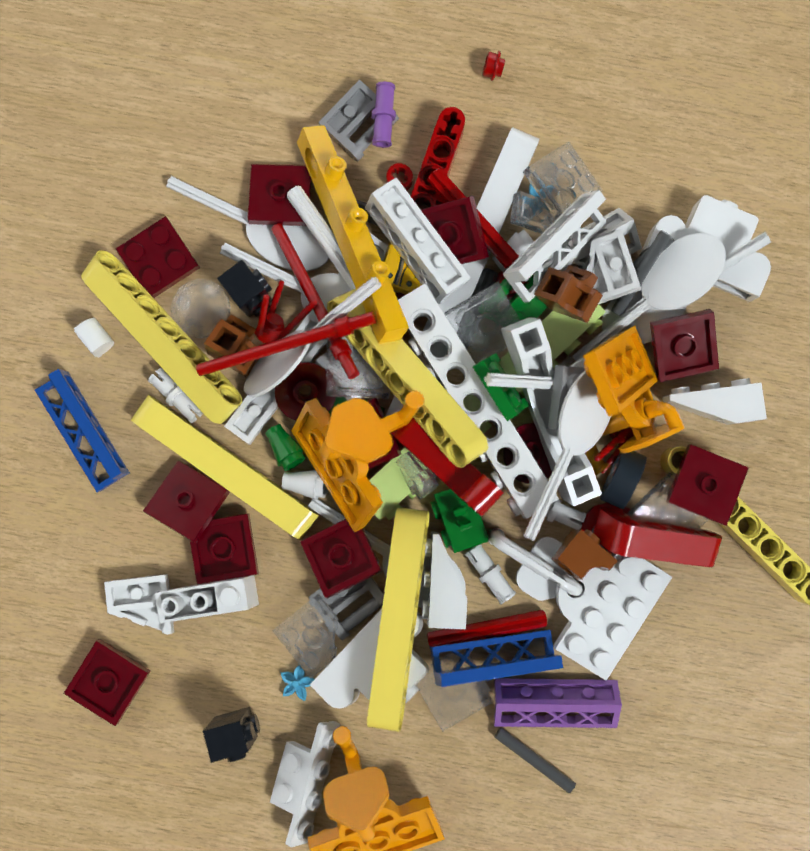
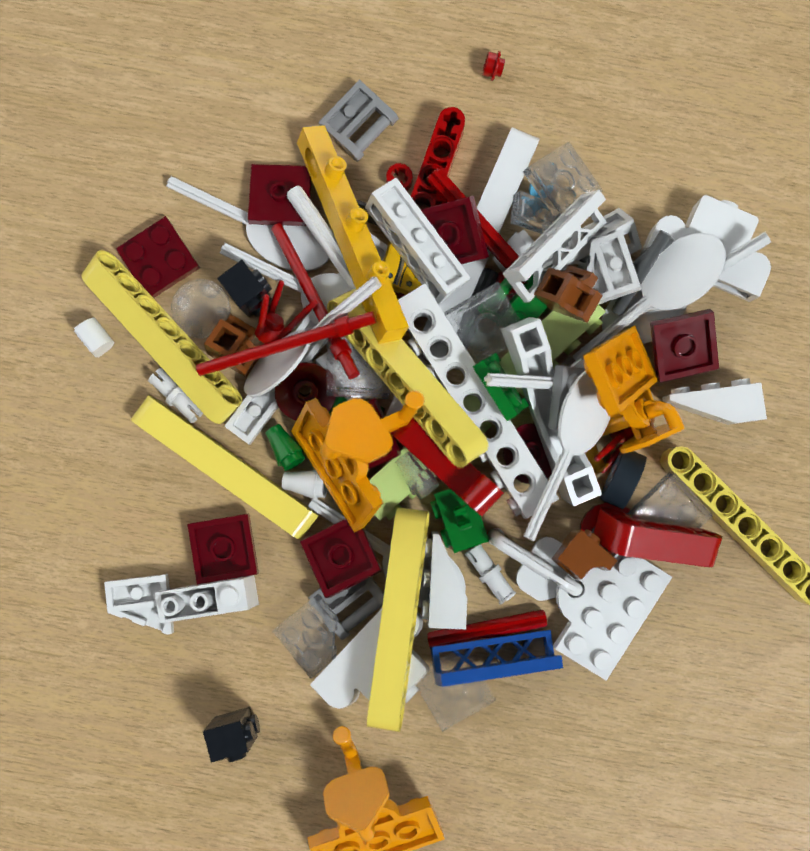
(87, 426): blue fence -> none
(107, 682): dark red plate -> none
(186, 501): dark red plate -> none
(296, 682): medium azure plant -> none
(302, 780): white bracket -> none
(383, 114): medium lavender pin -> none
(535, 760): dark grey bar -> none
(557, 699): medium lavender fence -> none
(565, 515): white pin -> none
(707, 484): dark red plate -> none

